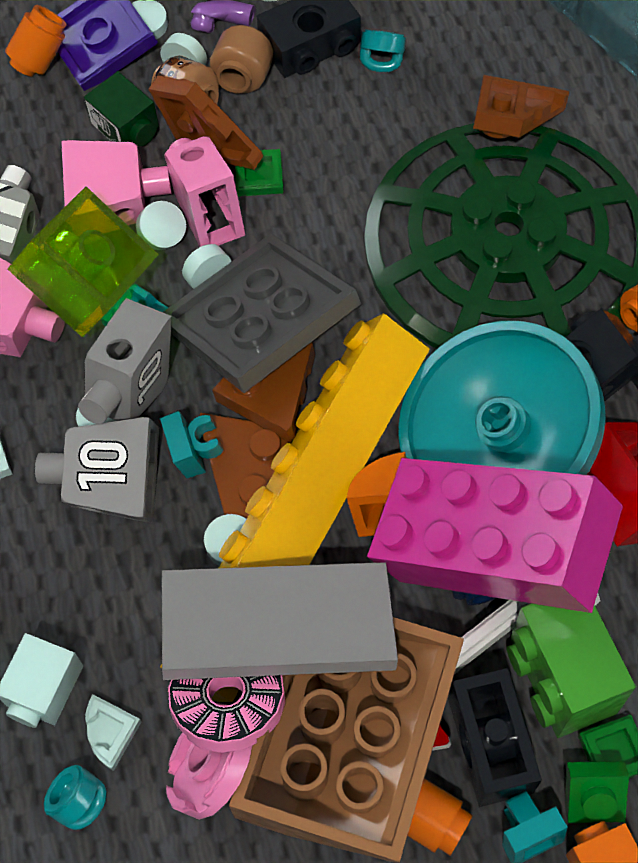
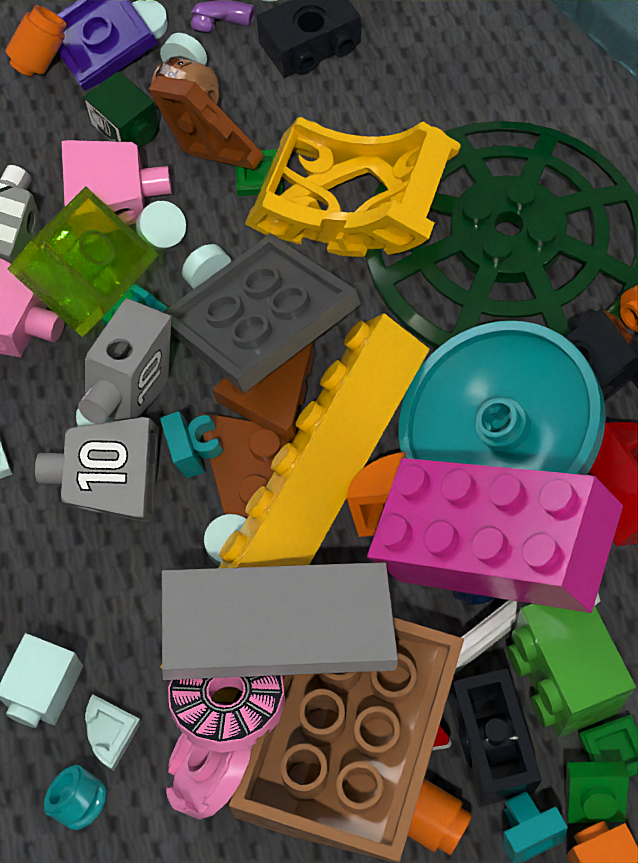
(196, 168): bright pink torso -> none
(241, 59): medium nougat head -> none
(382, 42): teal tile -> none
(393, 220): none -> yellow fence
(515, 106): dark orange wing -> none

